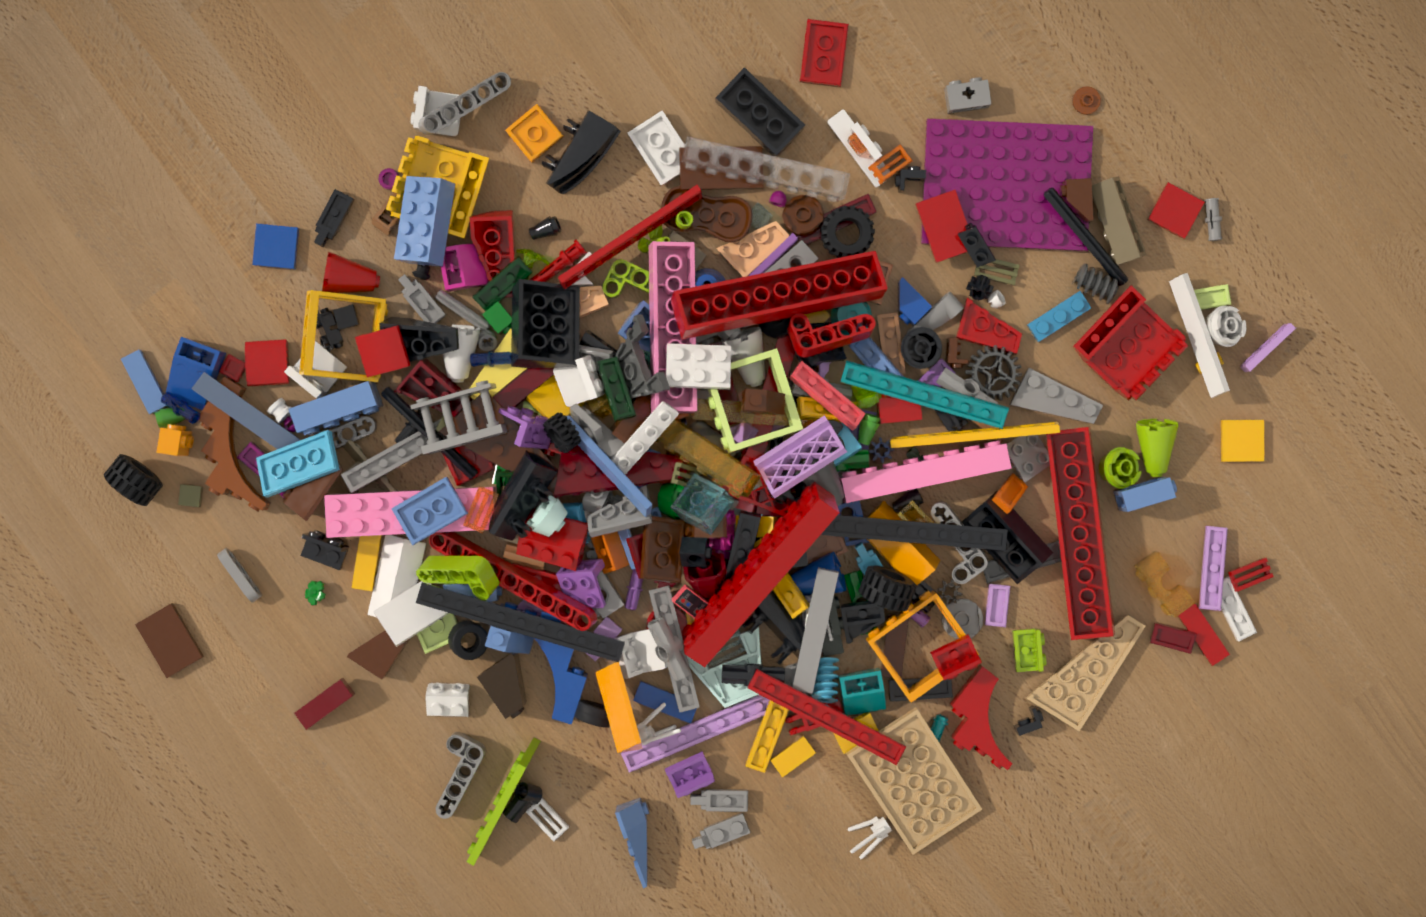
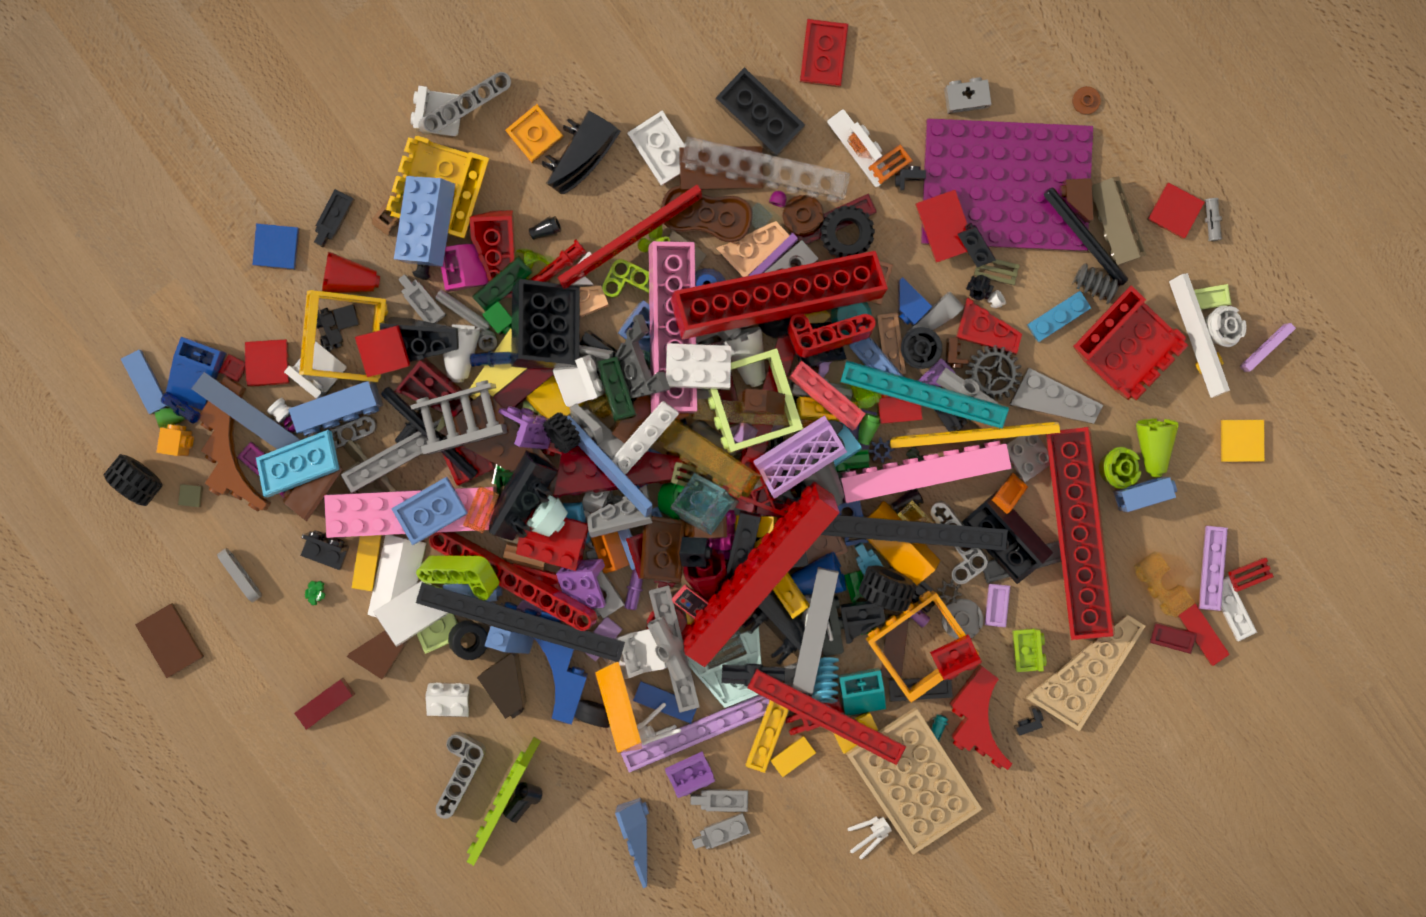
(387, 178): magenta tile -> none
(529, 811): white tile -> none
(687, 219): lime hinge -> none

